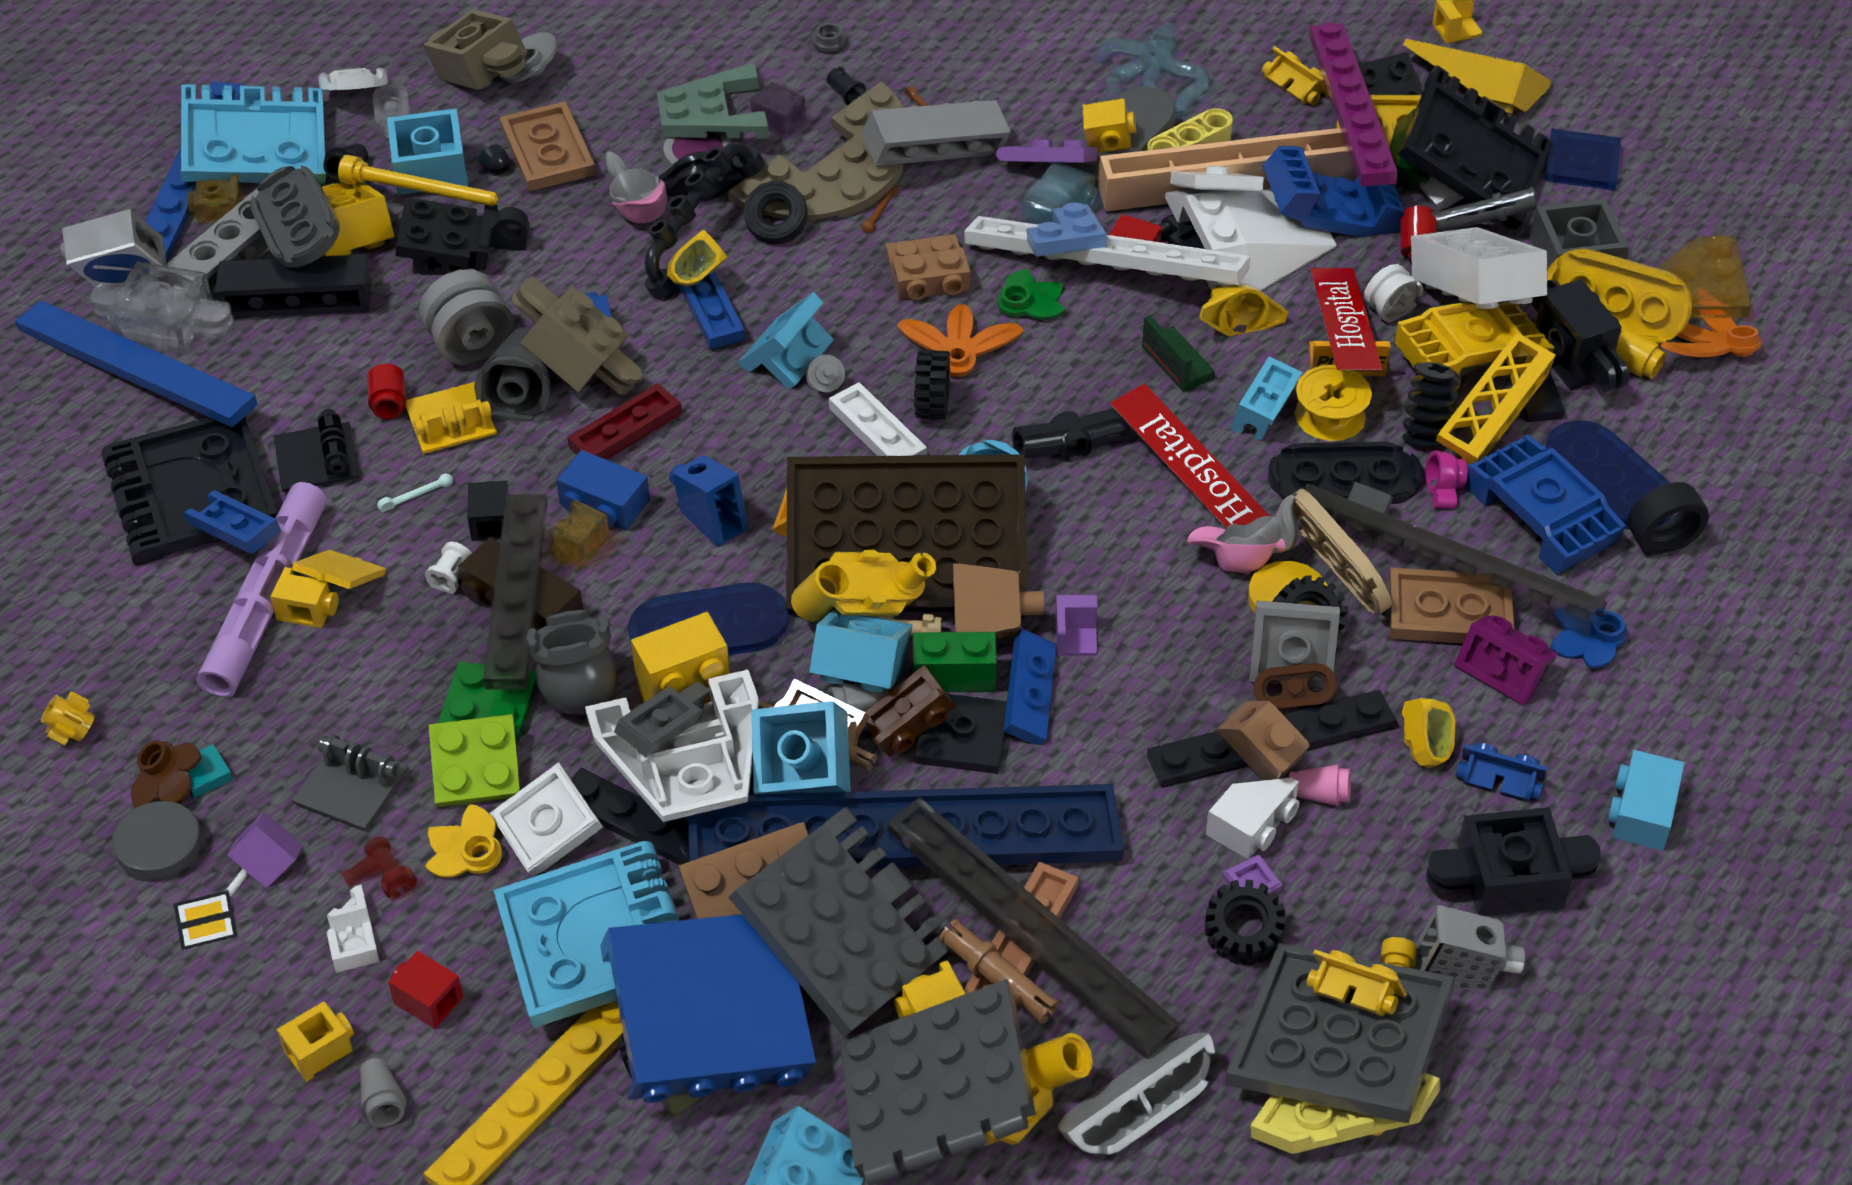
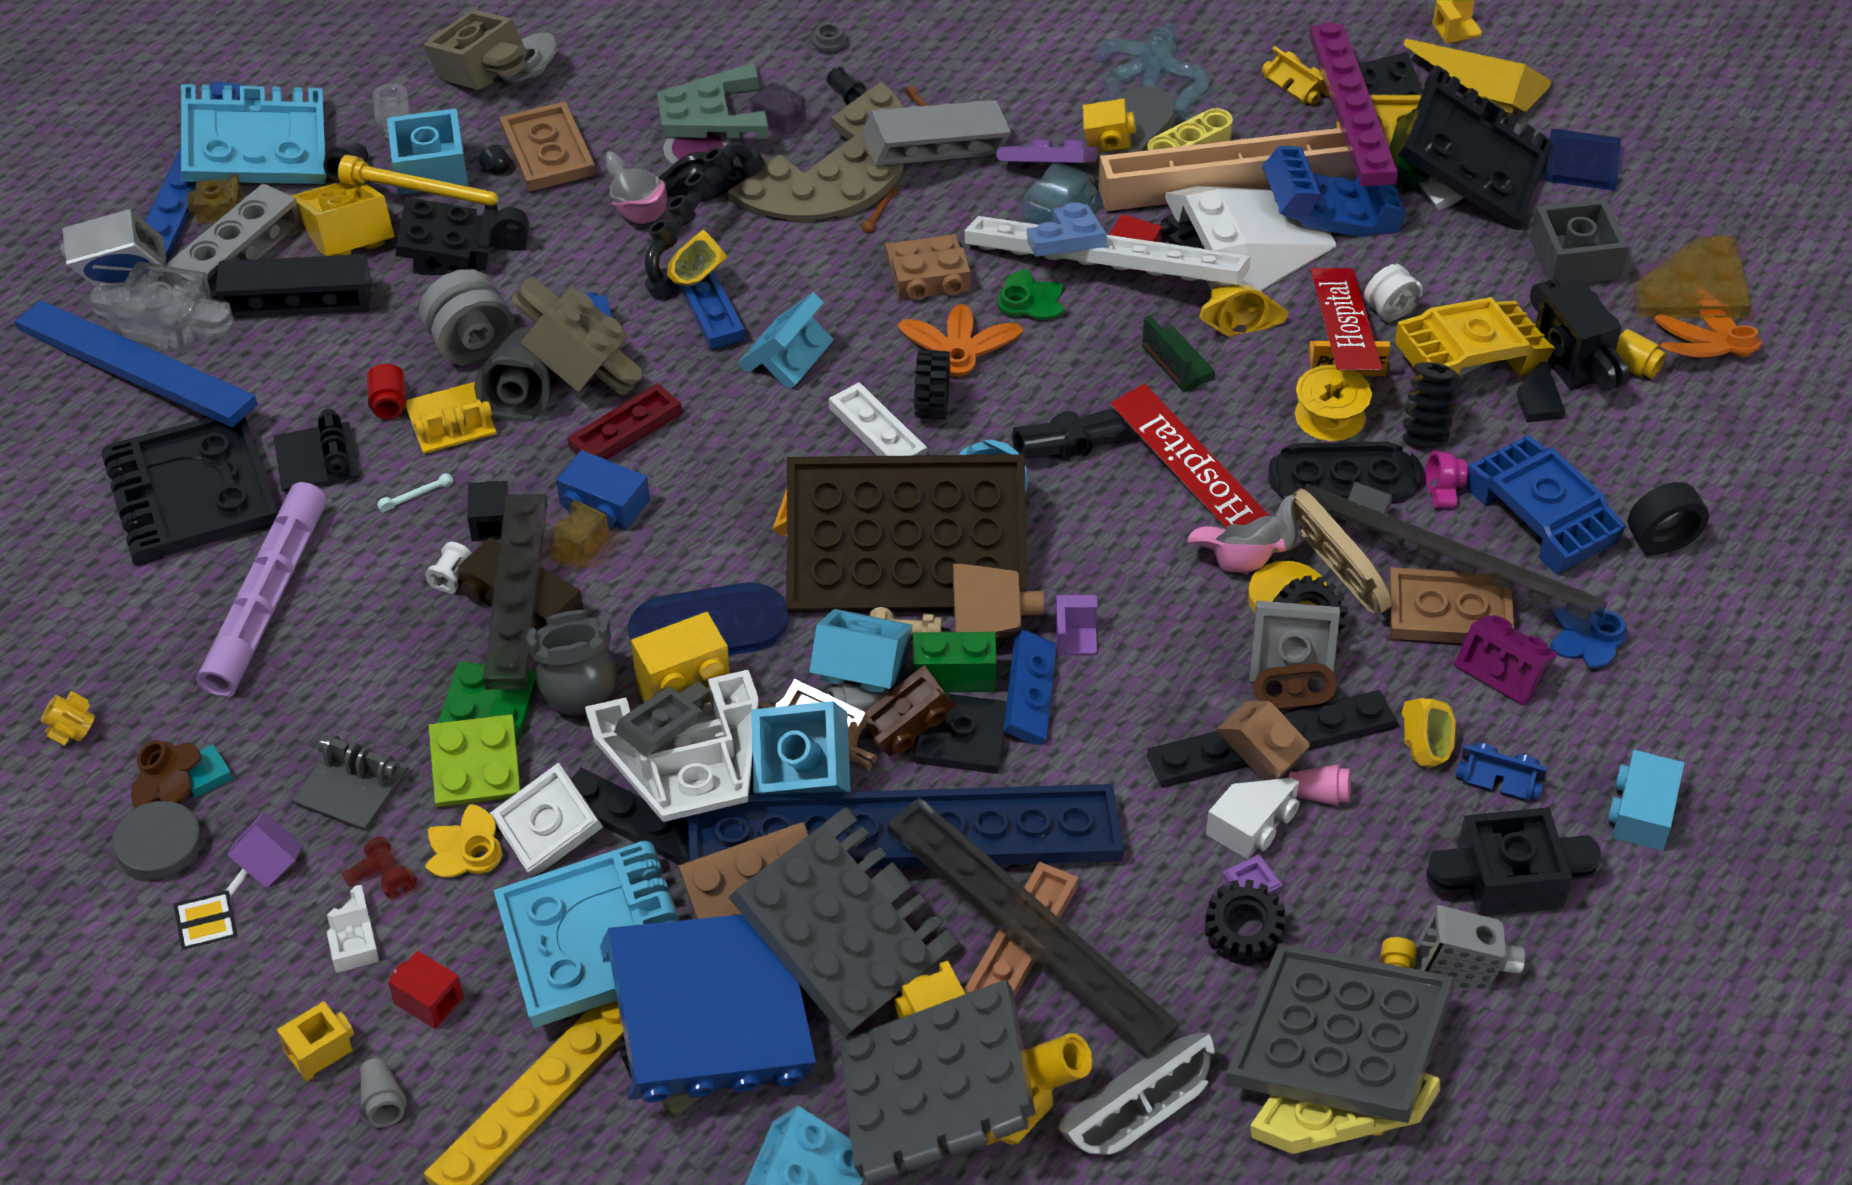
(234, 522): blue hinge -> none
(295, 216): dark grey tile -> none
(303, 600): yellow brick -> none
(339, 569): yellow piece -> none
(352, 79): white tile -> none
(711, 498): blue torso -> none
(768, 193): black tyre -> none
(825, 373): light grey wheel -> none
(862, 585): yellow piece -> none
(984, 959): medium nougat pin -> none
(1216, 179): white plate -> none
(1266, 397): medium azure hinge -> none
(1373, 985): yellow hinge -> none
(1416, 221): red brick -> none
(1479, 266): white brick -> none
(1509, 408): yellow fence -> none
(1525, 201): dark grey pin -> none
(1606, 464): clear blue tile -> none
(1638, 295): yellow tile -> none

